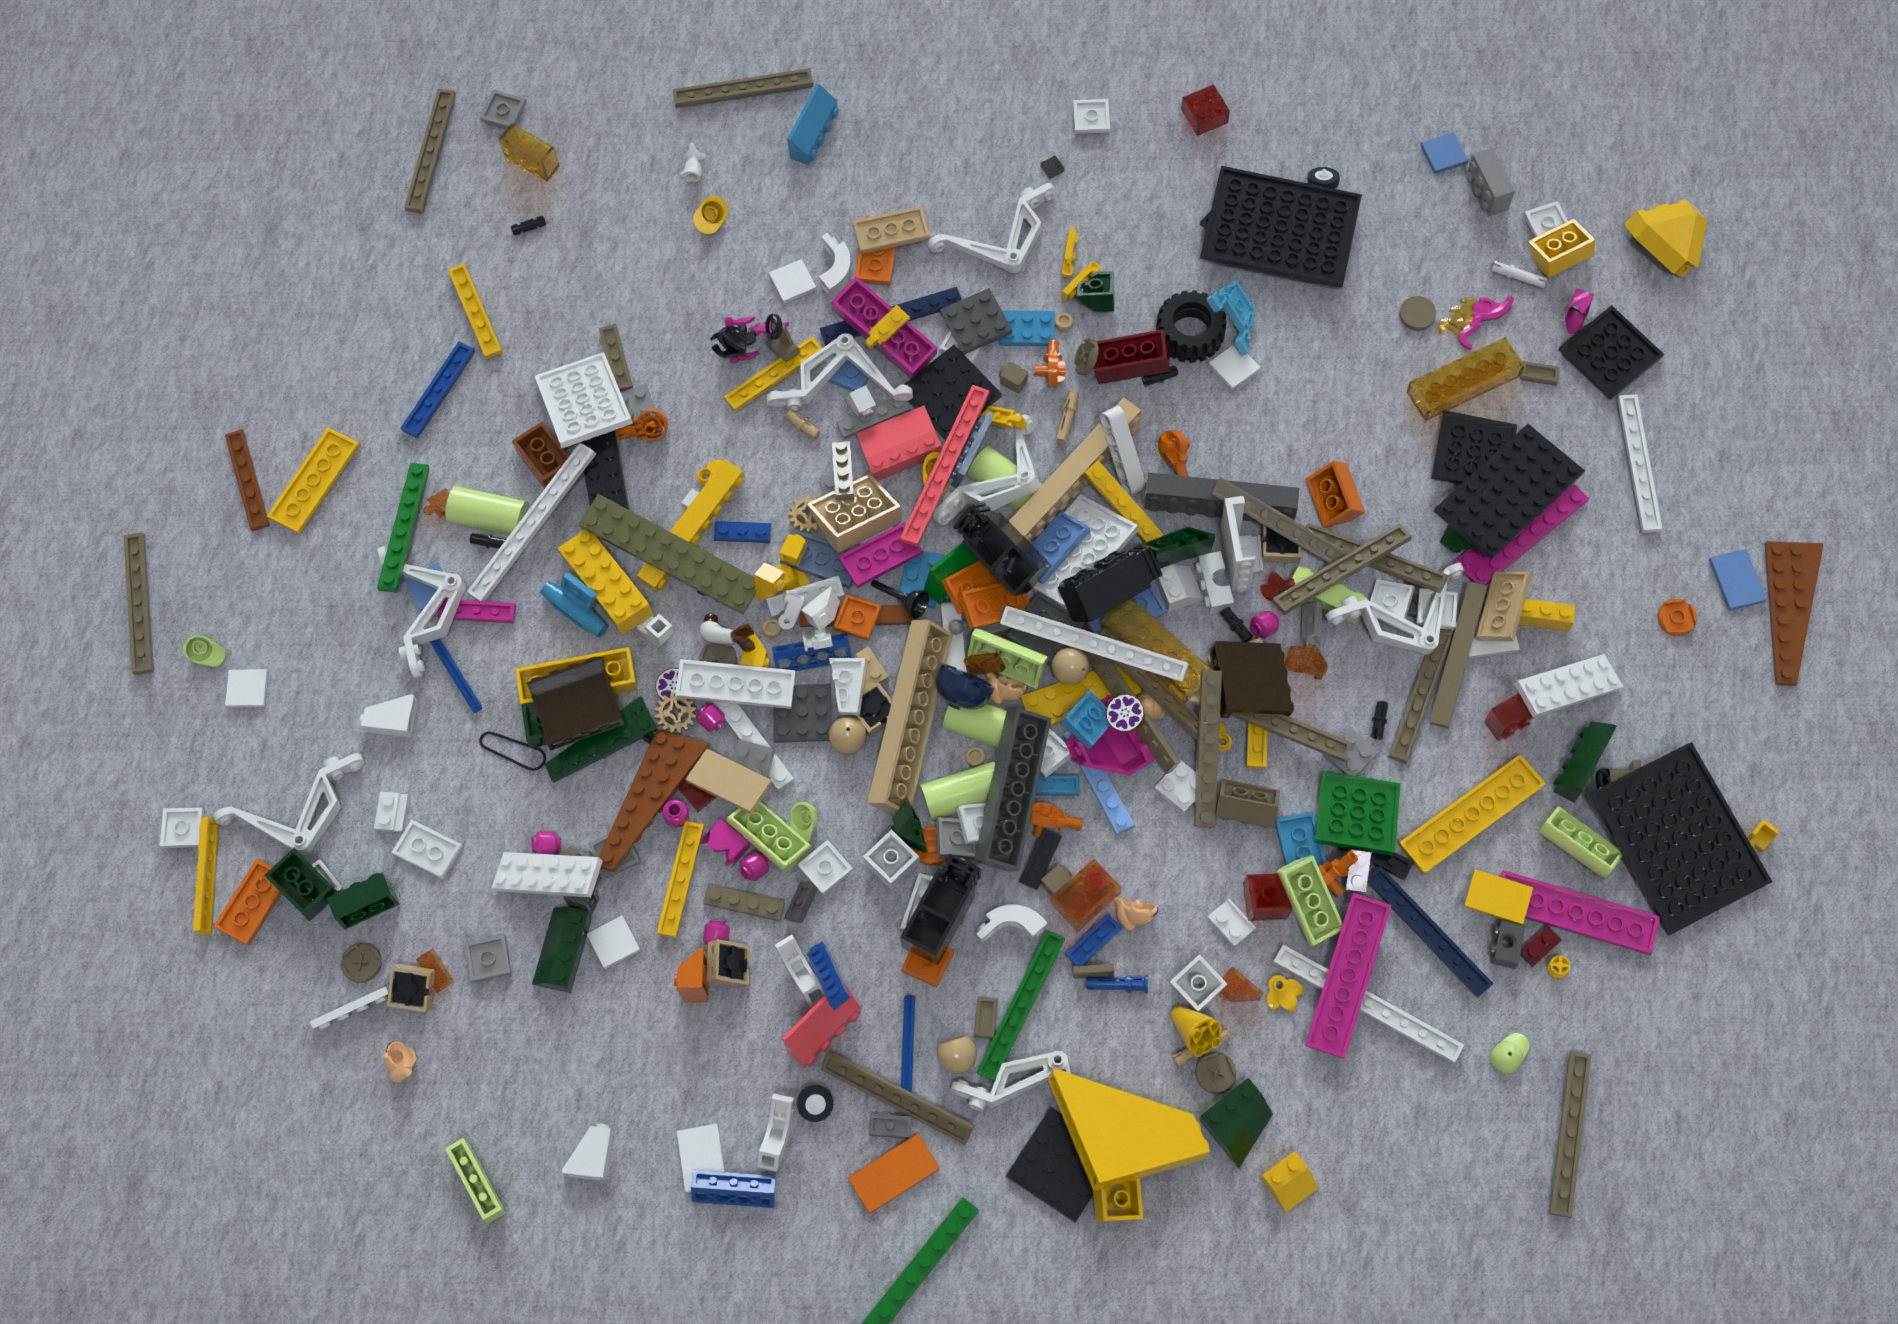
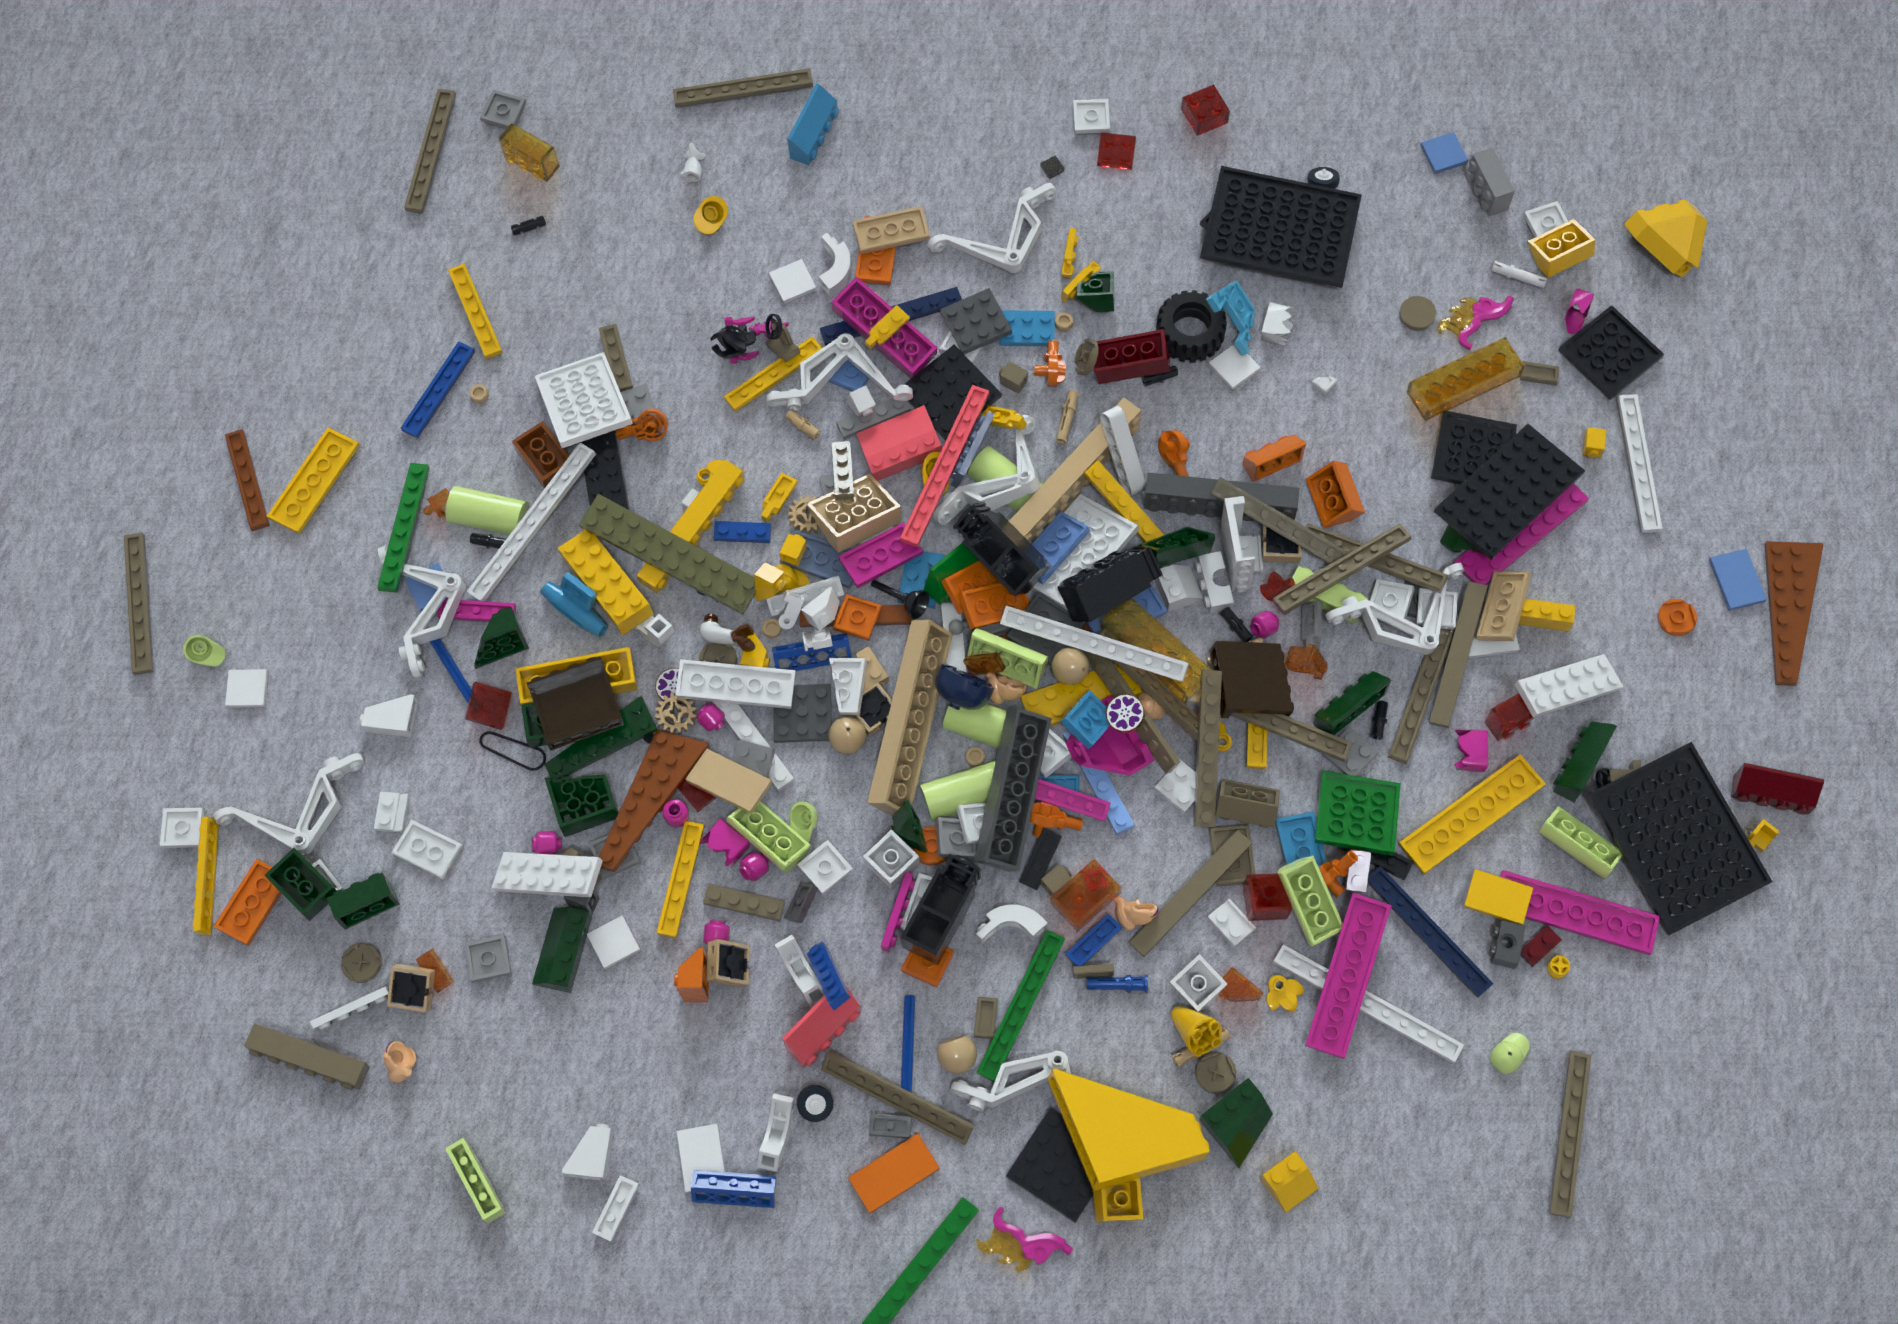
(306, 1056): none -> dark tan brick
(479, 393): none -> tan tile
(488, 705): none -> clear red plate
(500, 639): none -> dark green wedge
(582, 802): none -> dark green wedge
(615, 1208): none -> white plate
(778, 496): none -> yellow hinge
(895, 921): none -> dark pink plate
(1018, 1247): none -> piece
(1072, 800): none -> dark pink plate
(1116, 151): none -> clear red plate
(1191, 893): none -> dark tan tile
(1243, 866): none -> dark tan tile
(1274, 457): none -> orange slope
(1277, 323): none -> white piece
(1324, 384): none -> white tile
(1352, 703): none -> dark green slope
(1475, 748): none -> dark pink piece
(1594, 442): none -> yellow brick
(1776, 788): none -> dark red slope

